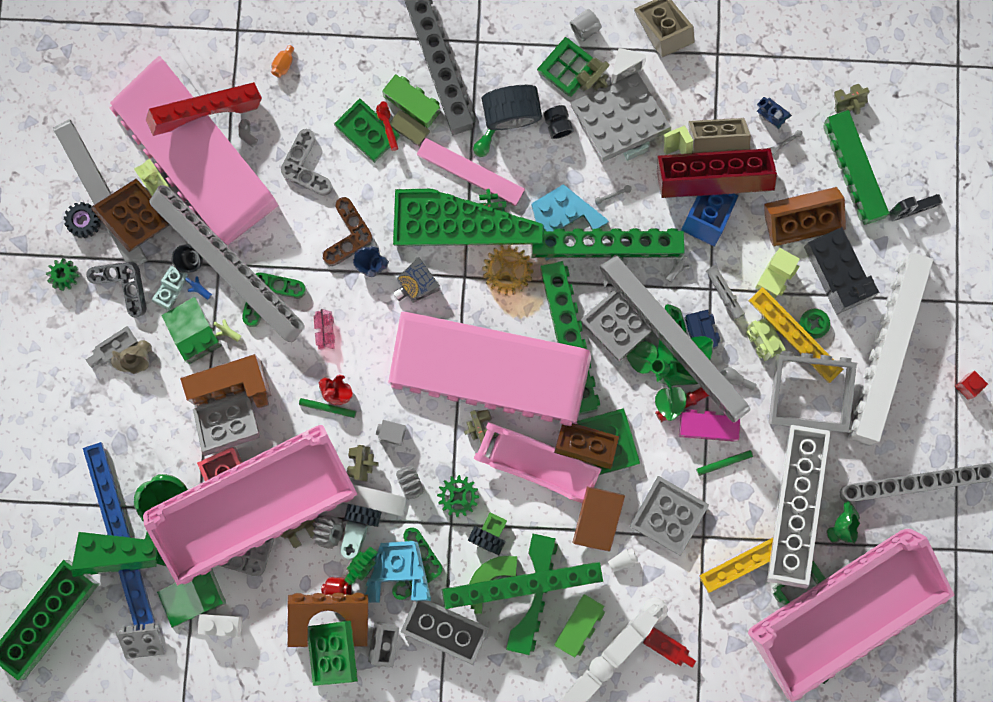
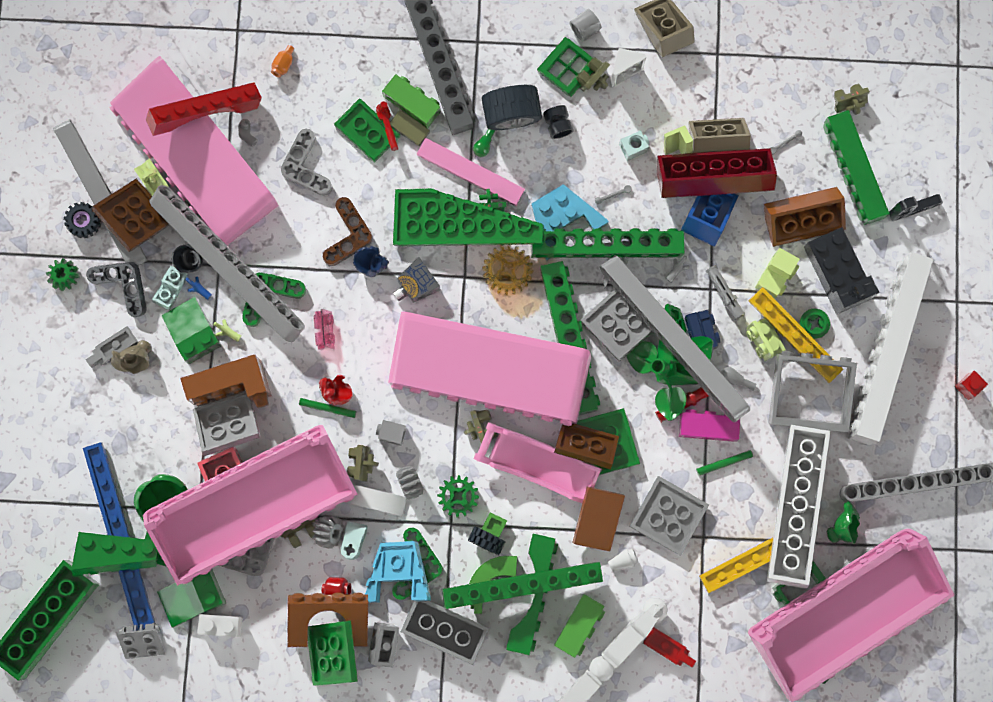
(361, 566): green gear -> none
(363, 515): black bush -> none
(620, 116): light grey plate -> none
(772, 112): dark blue hips -> none

